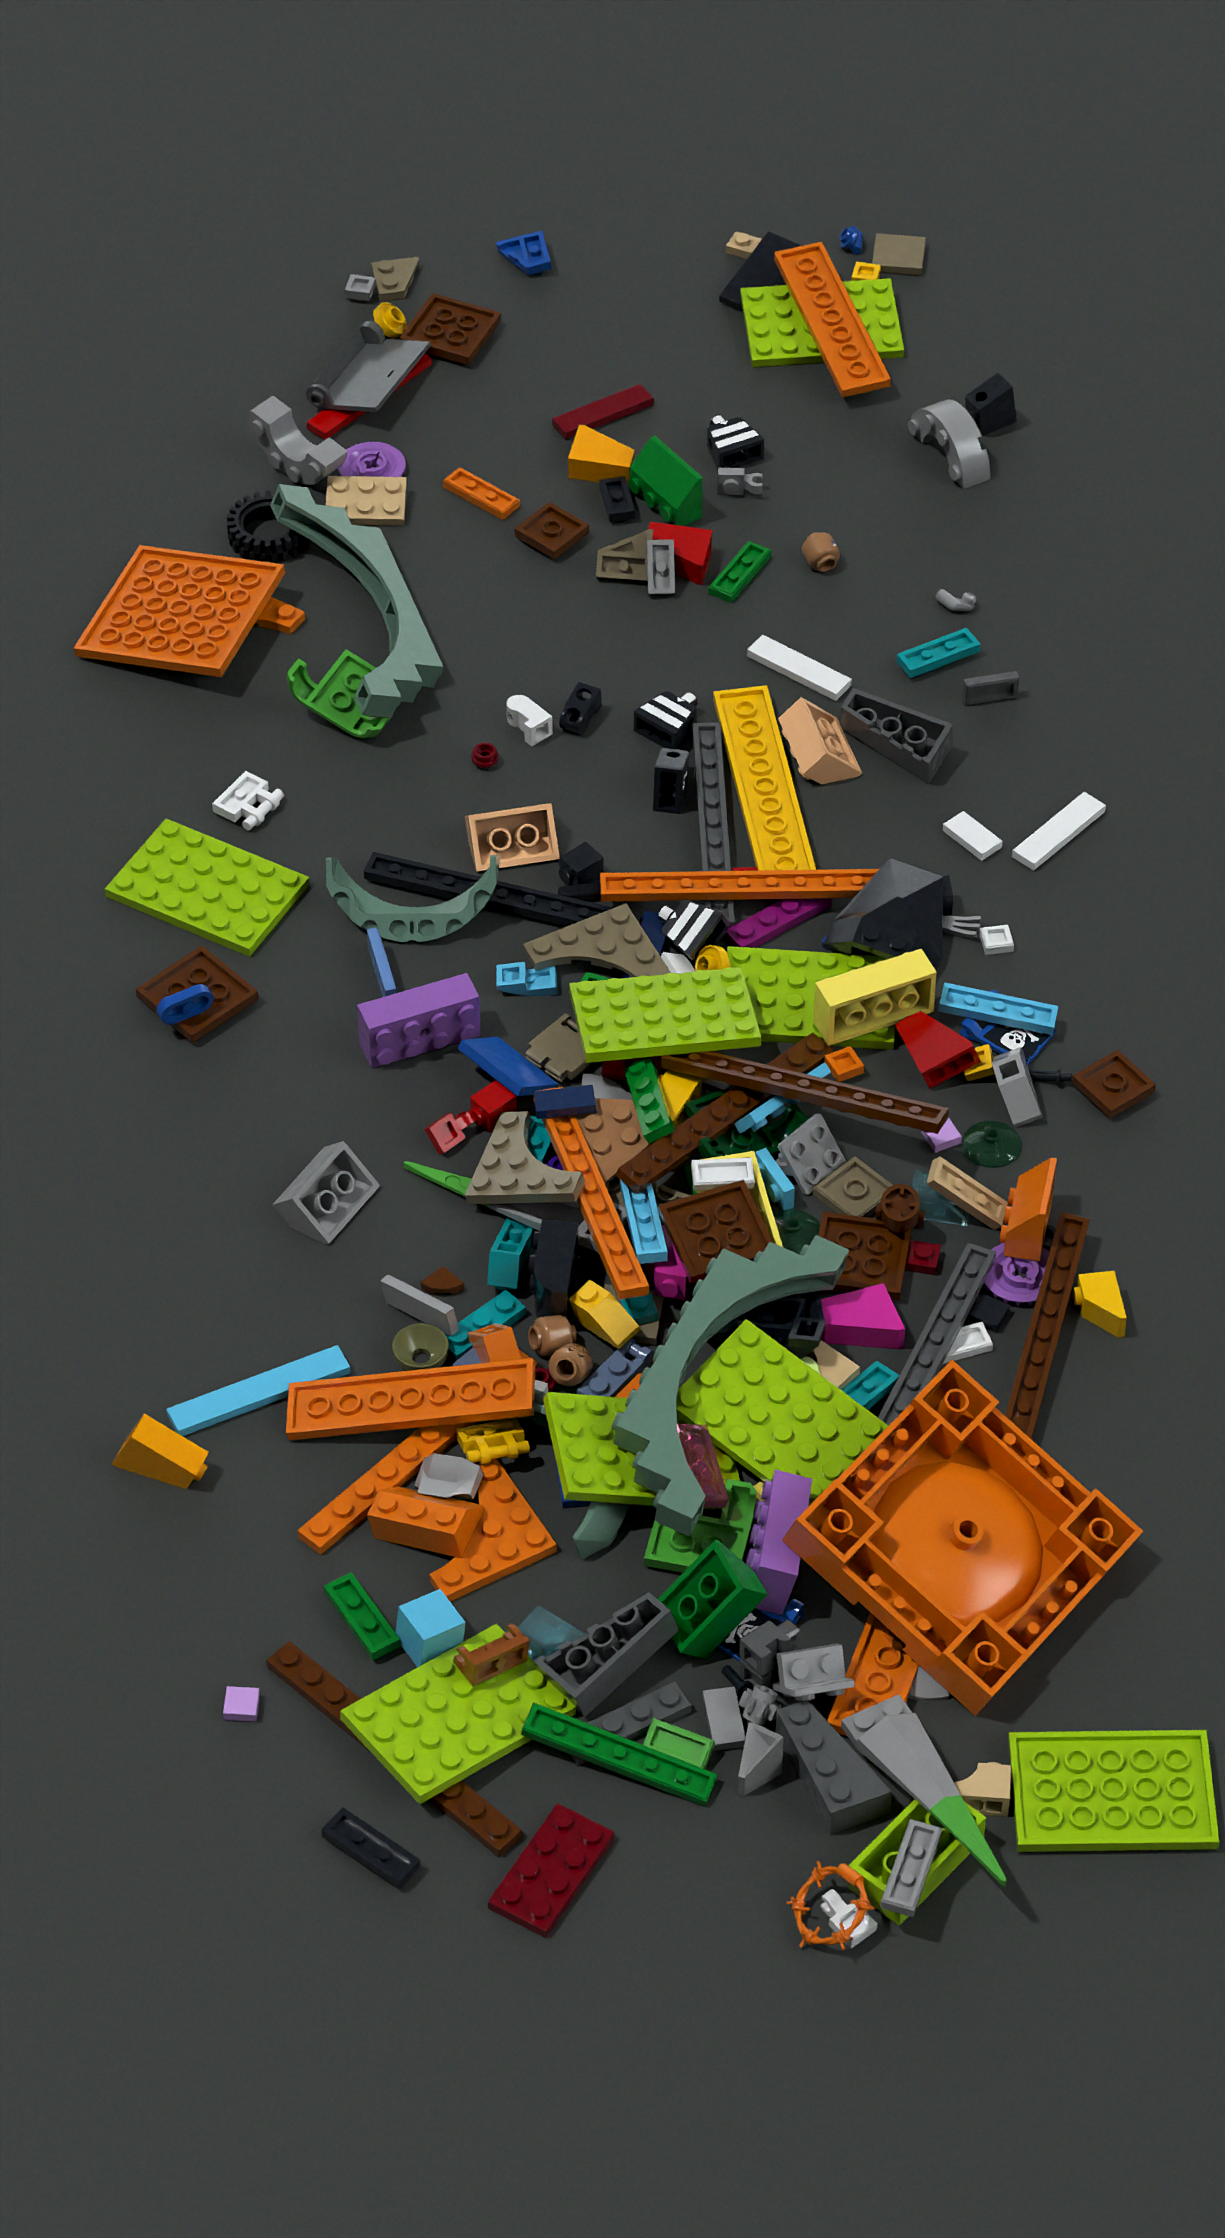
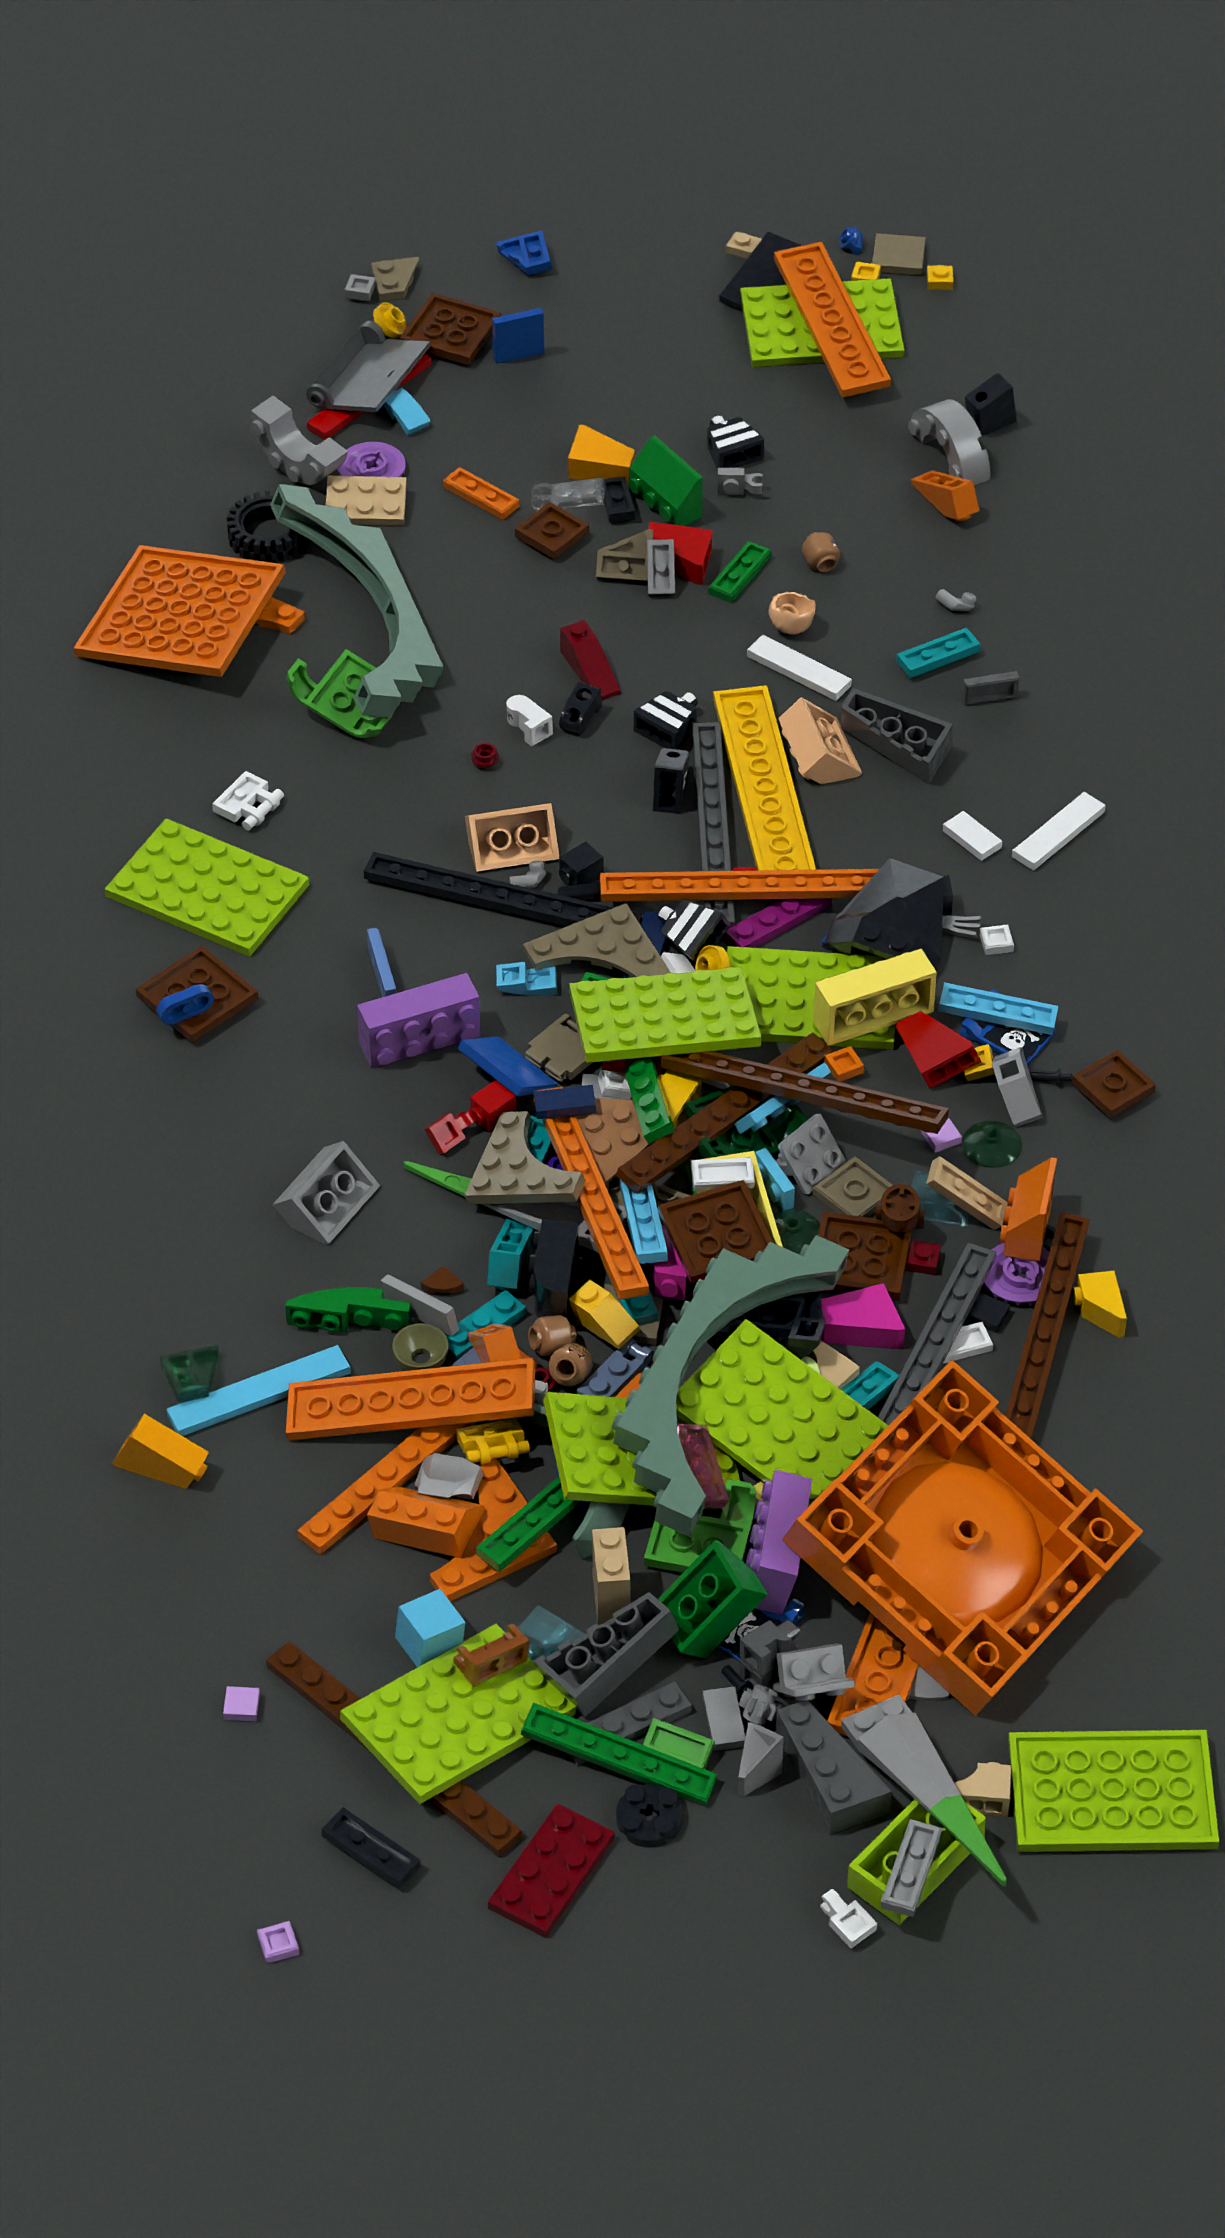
(191, 1372): none -> clear green wing
(278, 1942): none -> lavender tile
(338, 1307): none -> green slope
(362, 1616): green plate -> none
(404, 922): sand green windscreen -> none
(407, 411): none -> medium azure slope
(518, 335): none -> blue tile
(525, 1526): none -> green plate
(533, 876): none -> light grey arm
(569, 493): none -> clear hinge
(587, 658): none -> dark red slope
(603, 410): dark red tile -> none
(610, 1572): none -> tan brick
(614, 1084): none -> white tile
(649, 1798): none -> black plate
(791, 612): none -> light nougat hair
(862, 1905): orange piece -> none
(940, 277): none -> yellow plate
(949, 494): none -> orange slope

